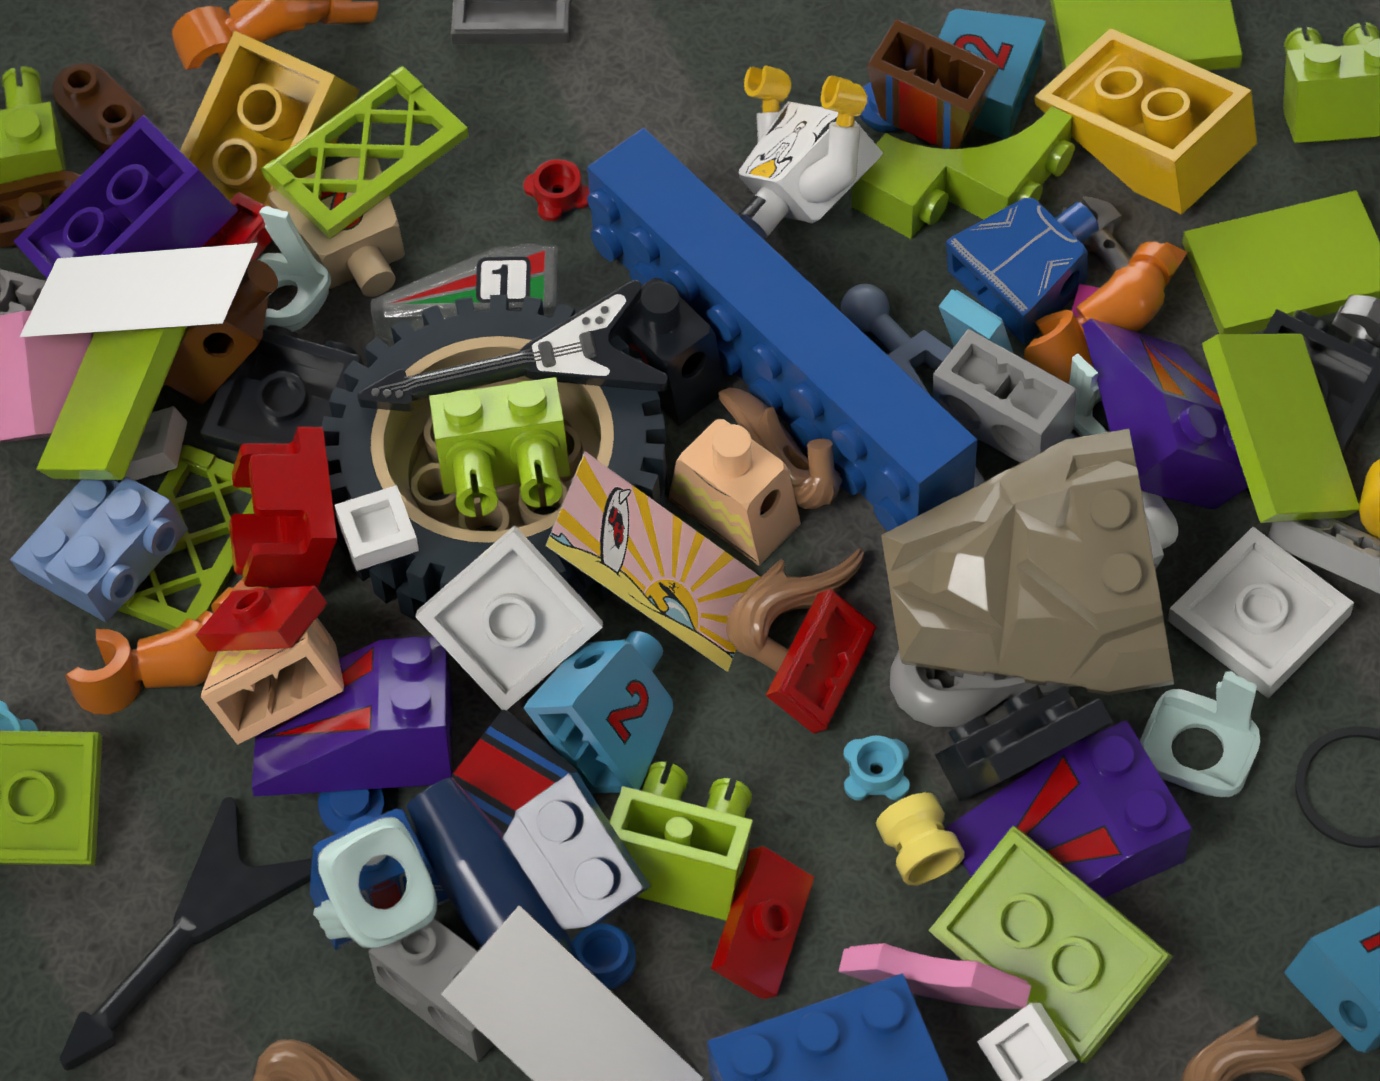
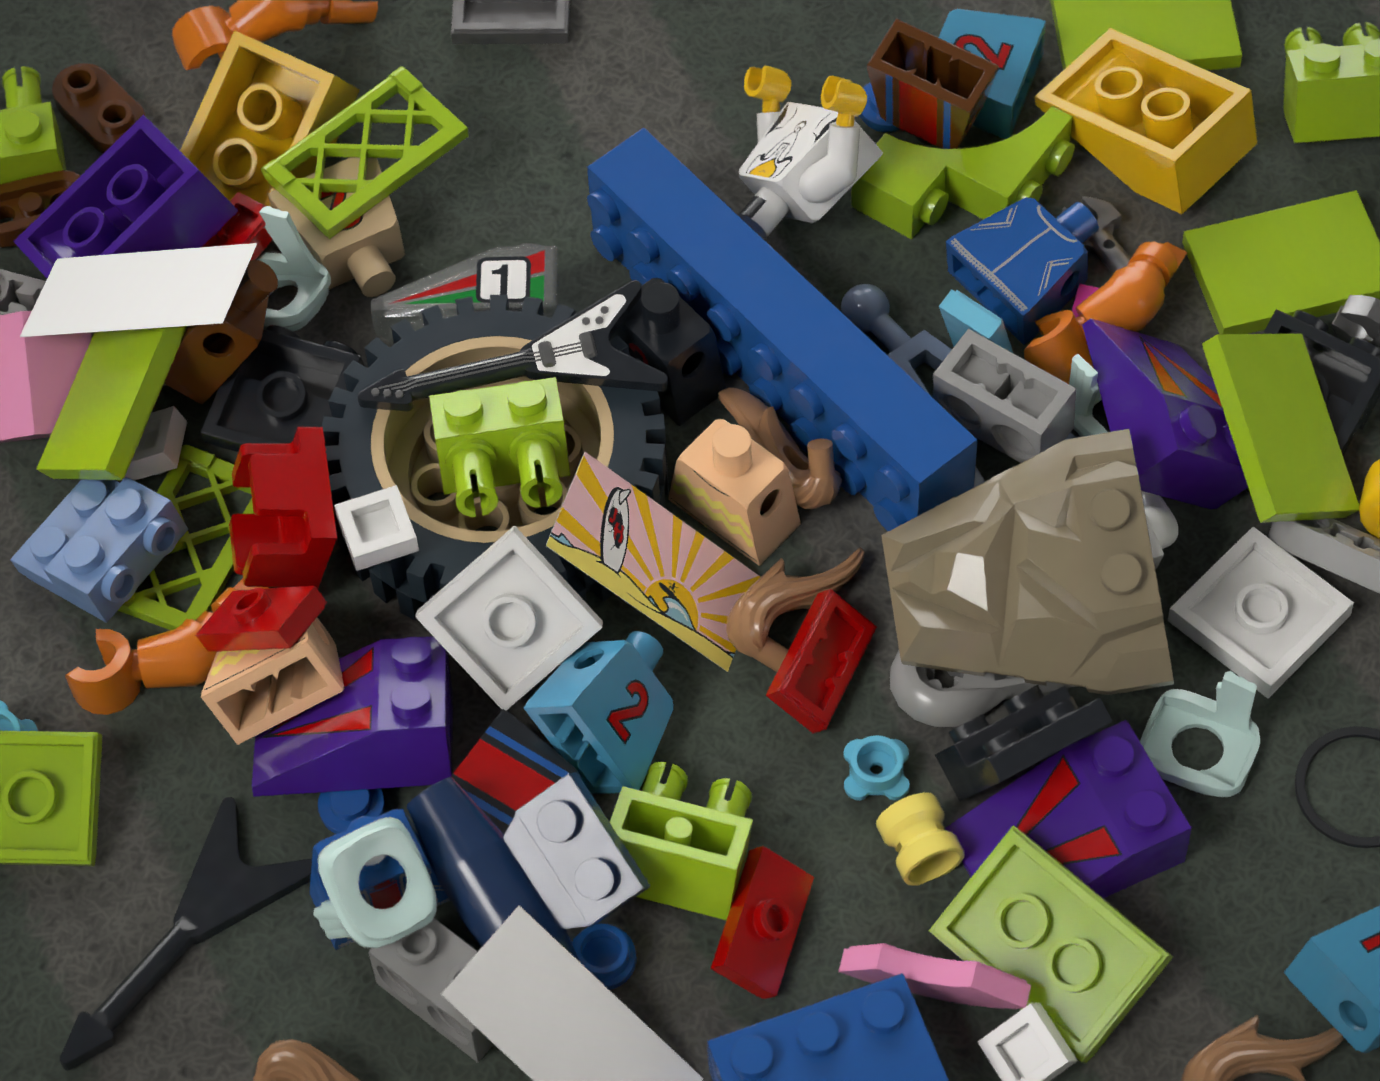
(553, 175): red plate -> none

